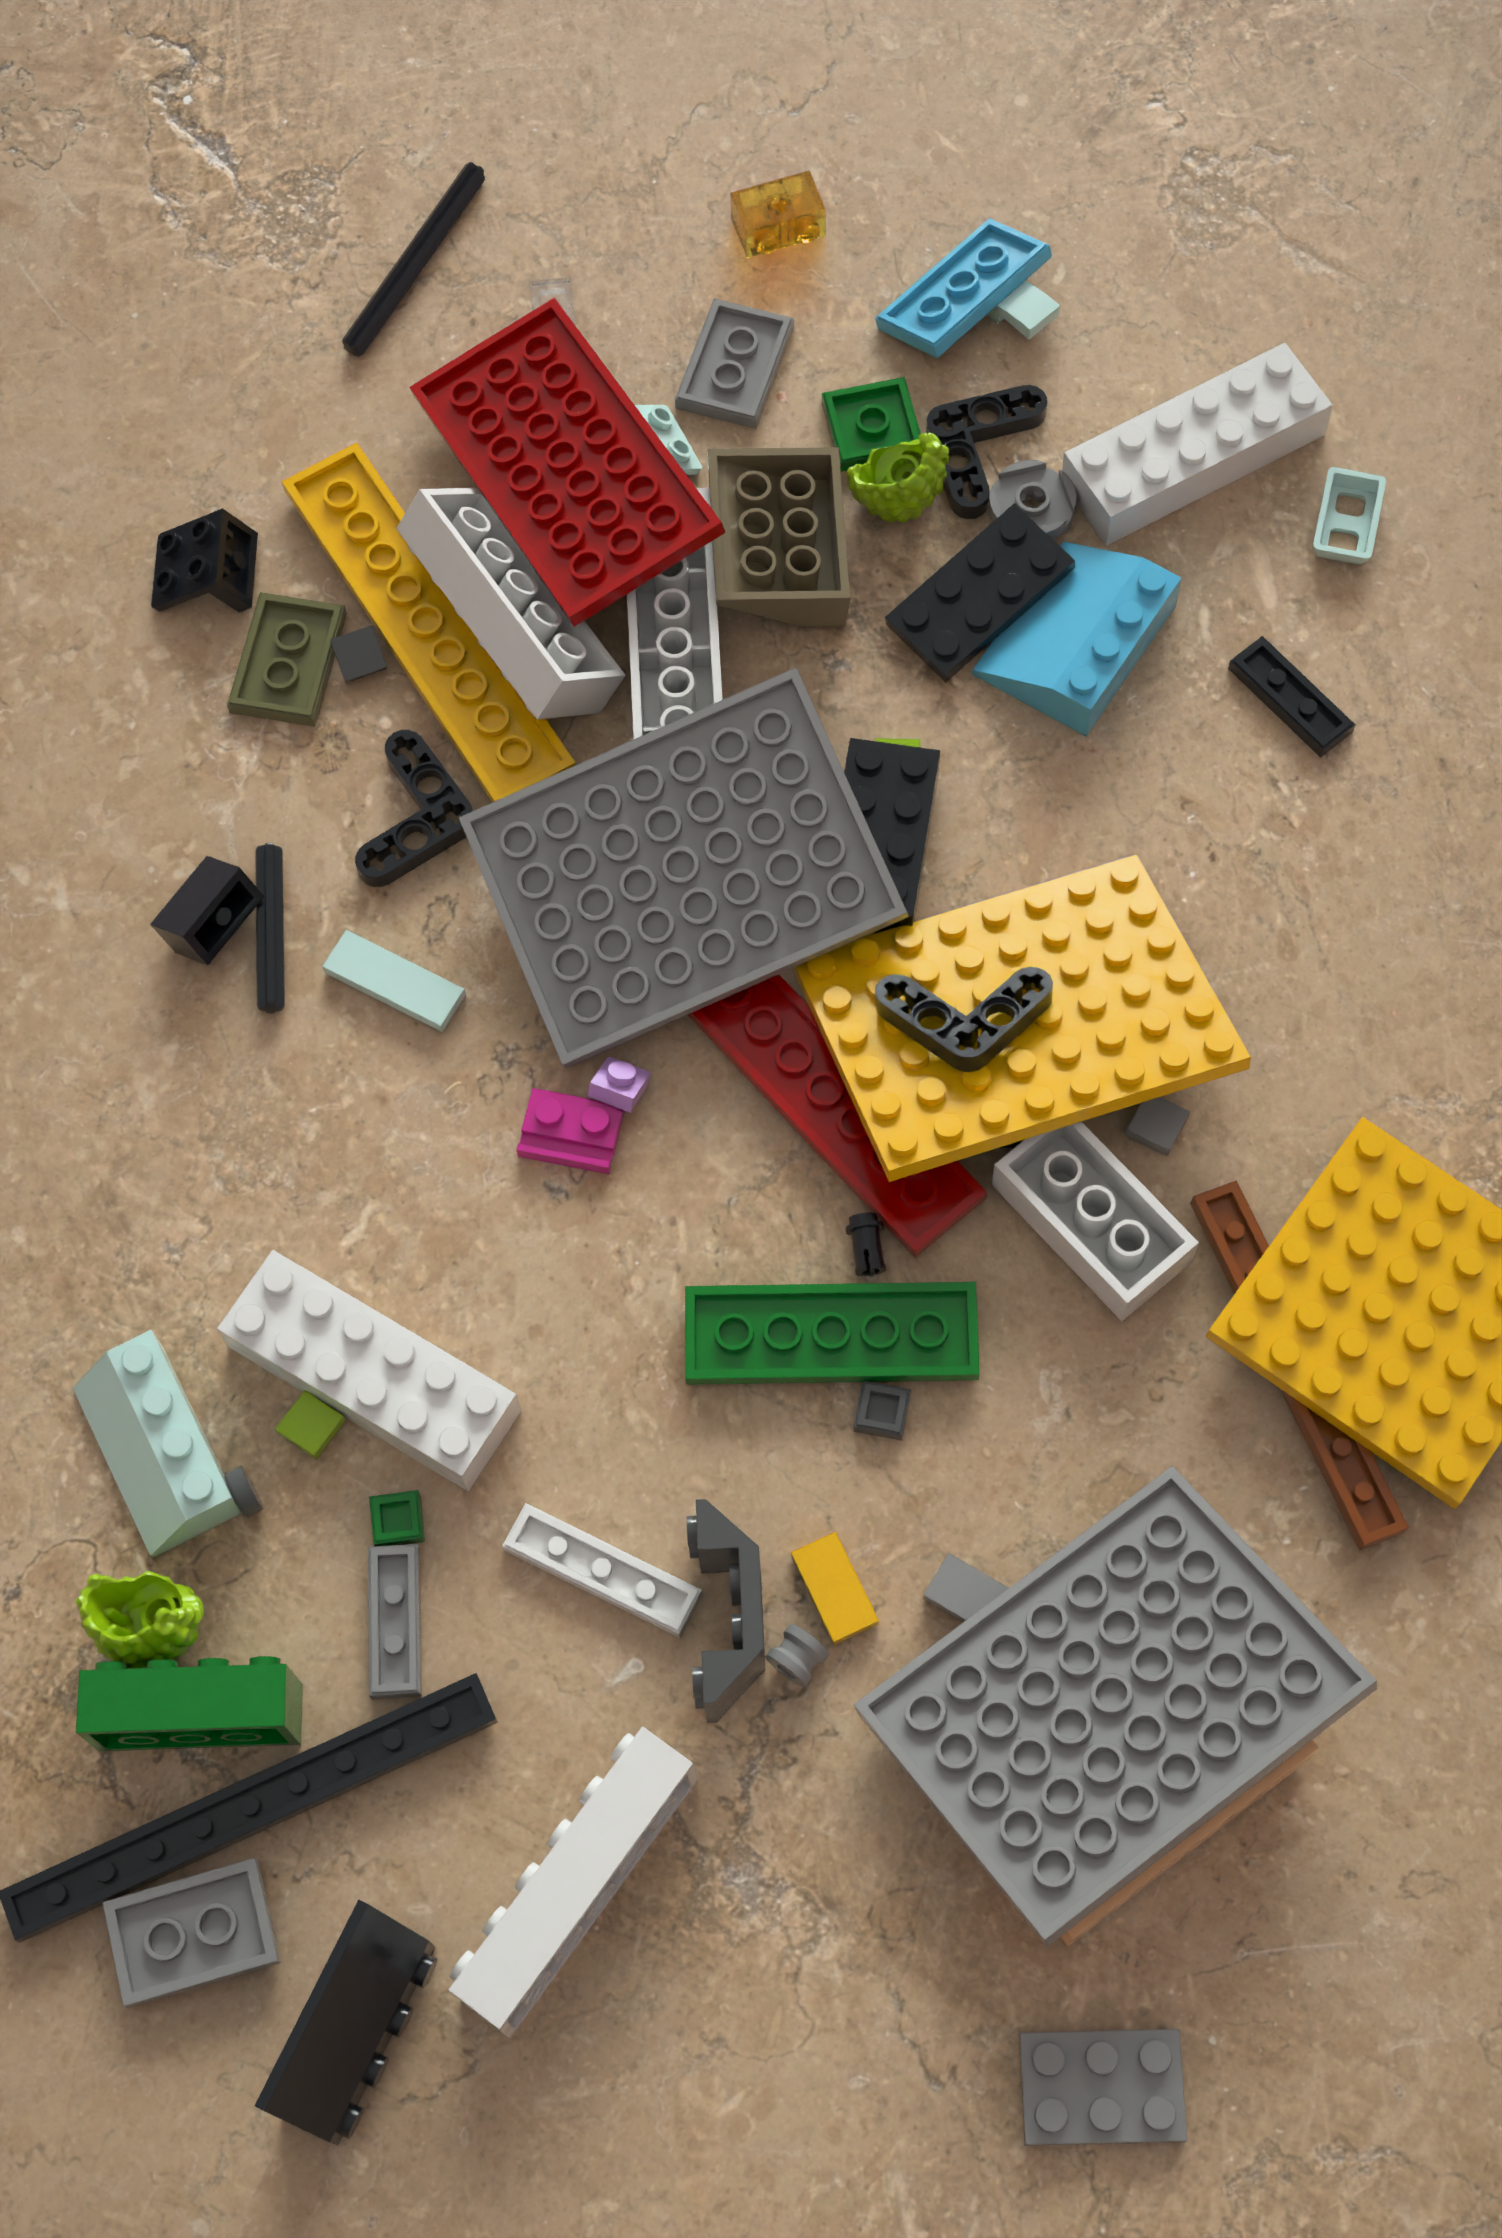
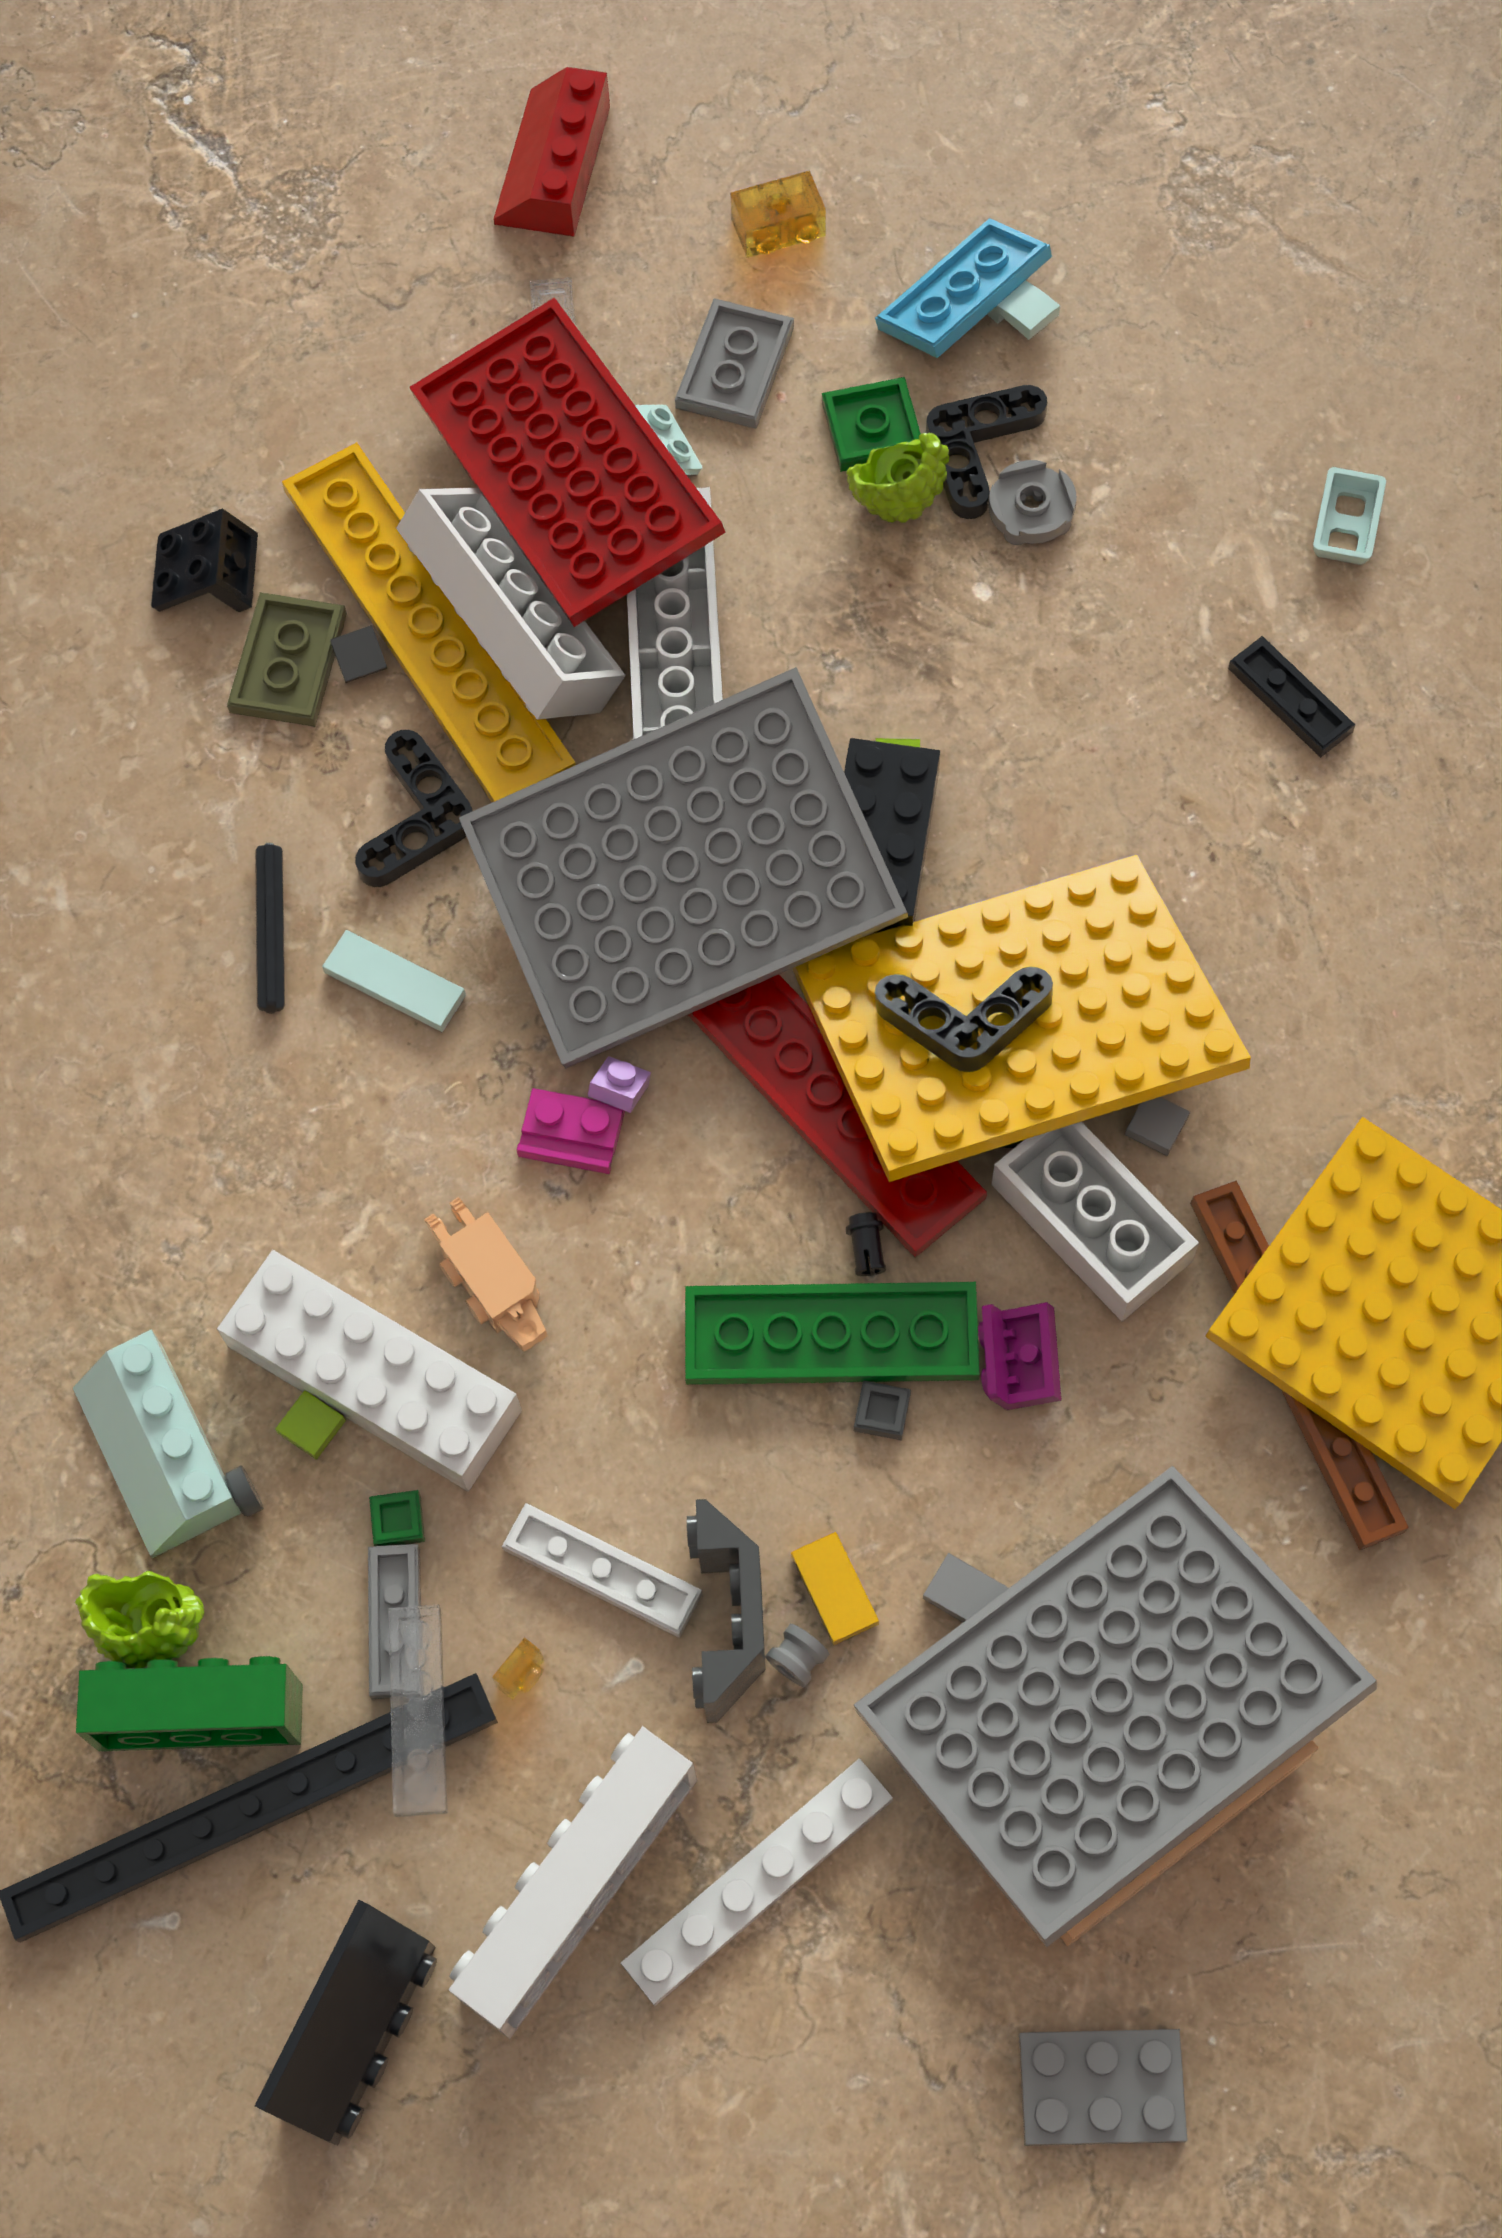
(191, 1933): light grey plate -> none
(207, 910): black brick -> none
(413, 259): black axle -> none
(417, 1711): none -> clear plate
(492, 1274): none -> light nougat hinge
(520, 1669): none -> clear yellow plate
(555, 153): none -> red slope
(756, 1882): none -> white plate
(782, 534): dark tan slope -> none
(980, 592): black plate -> none
(1020, 1355): none -> magenta bracket
(1082, 636): medium azure slope -> none
(1196, 443): white brick -> none

